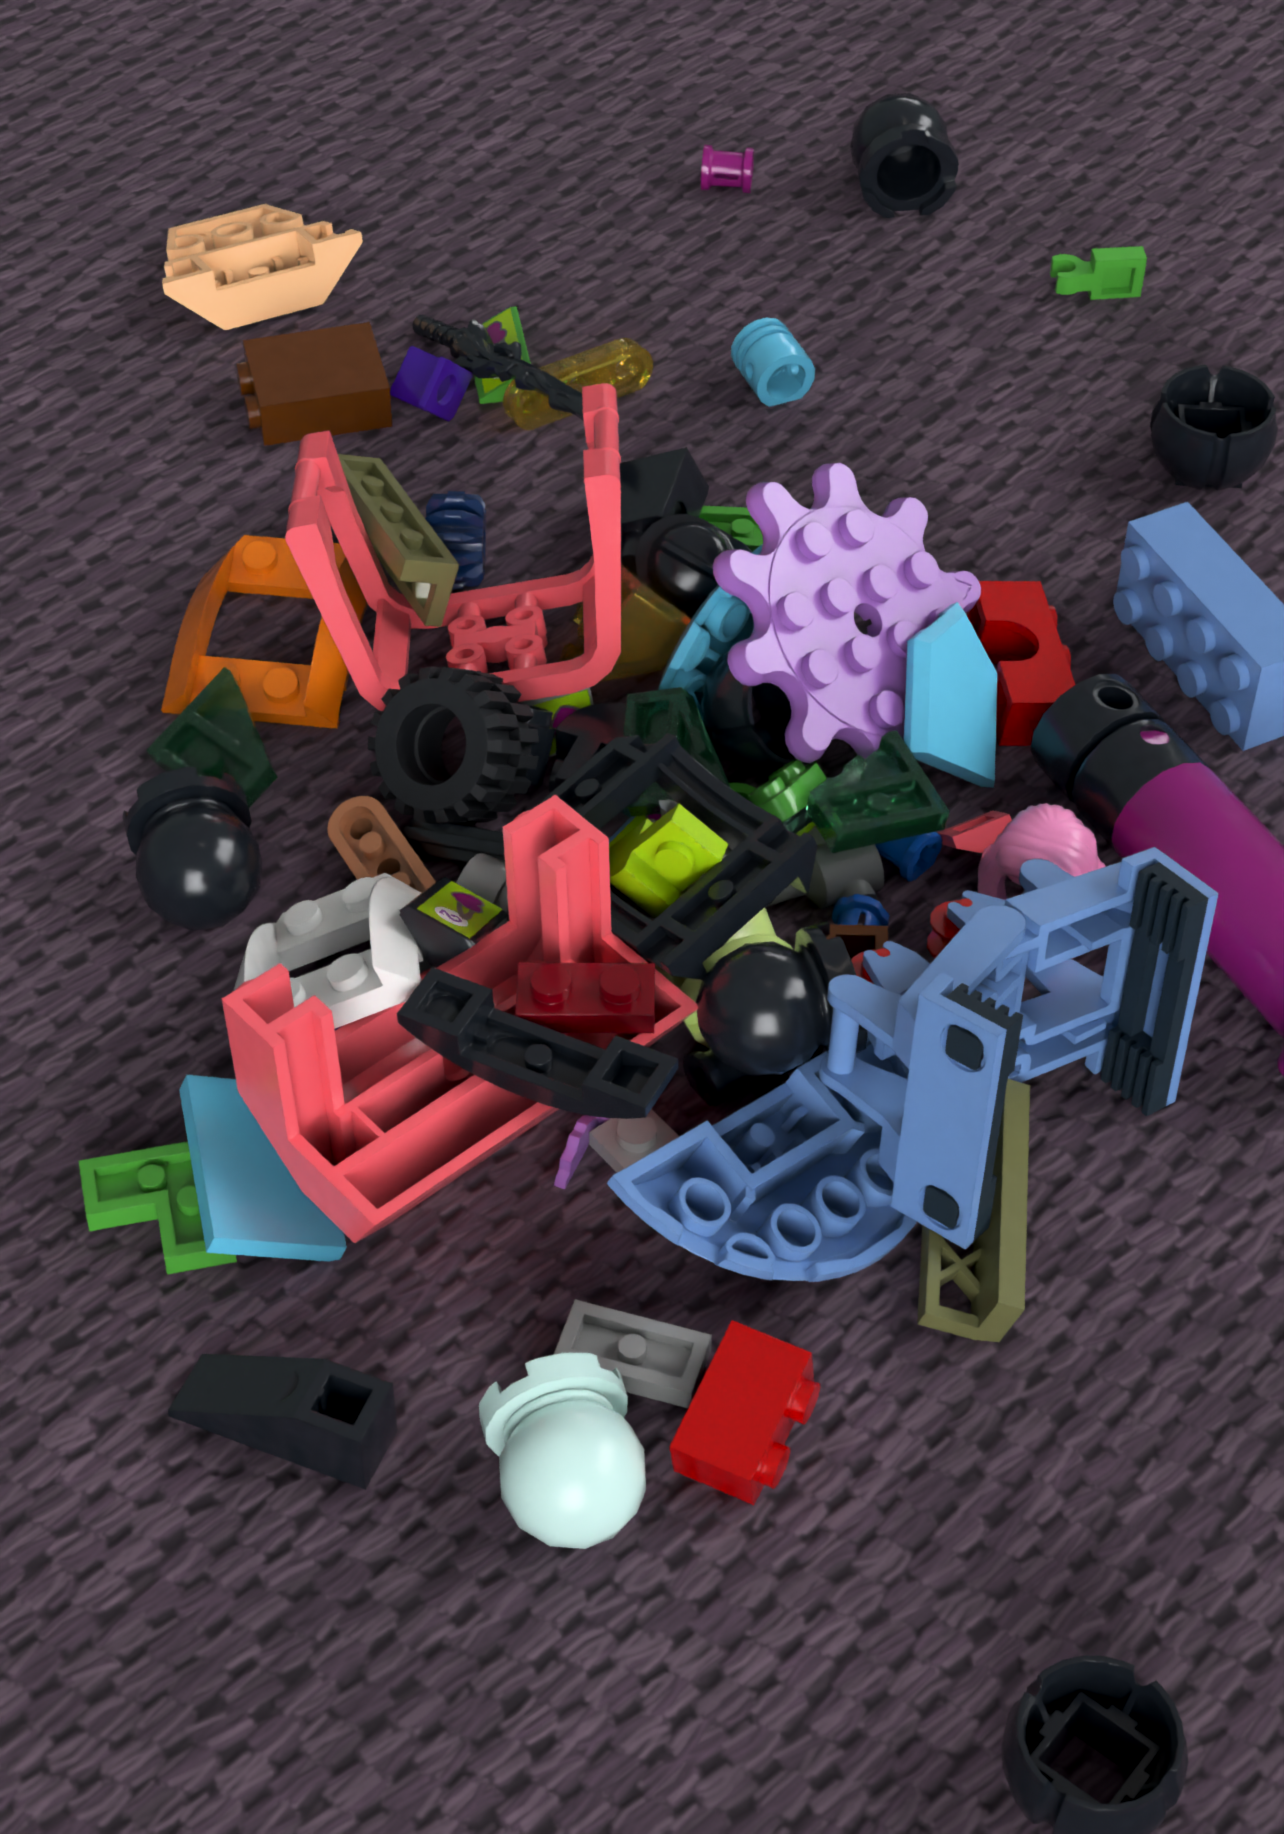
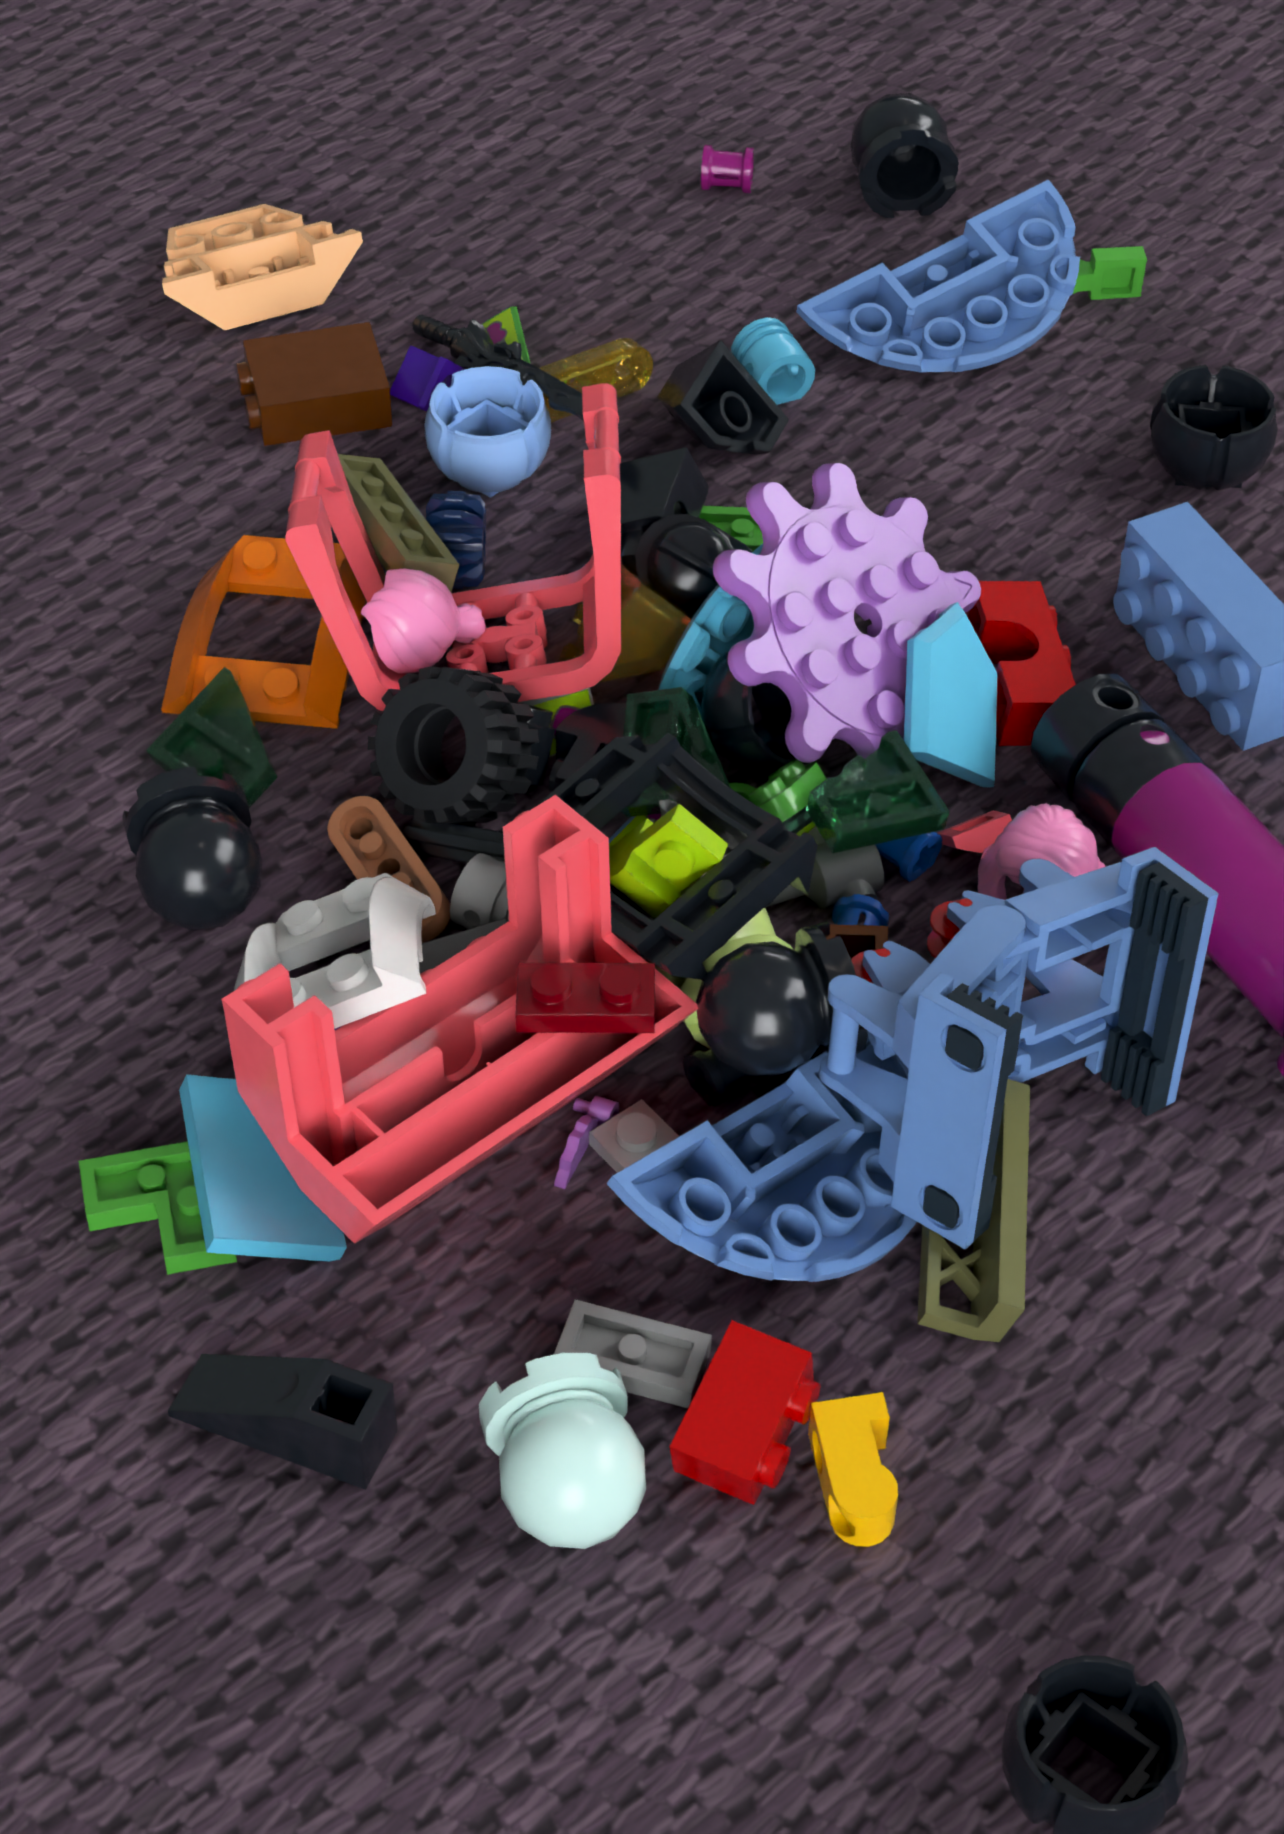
(418, 620): none -> bright pink hair
(449, 920): slope -> none
(487, 429): none -> light blue piece
(532, 1060): black slope -> none
(722, 403): none -> black slope
(854, 1483): none -> yellow leg
(965, 299): none -> medium blue brick

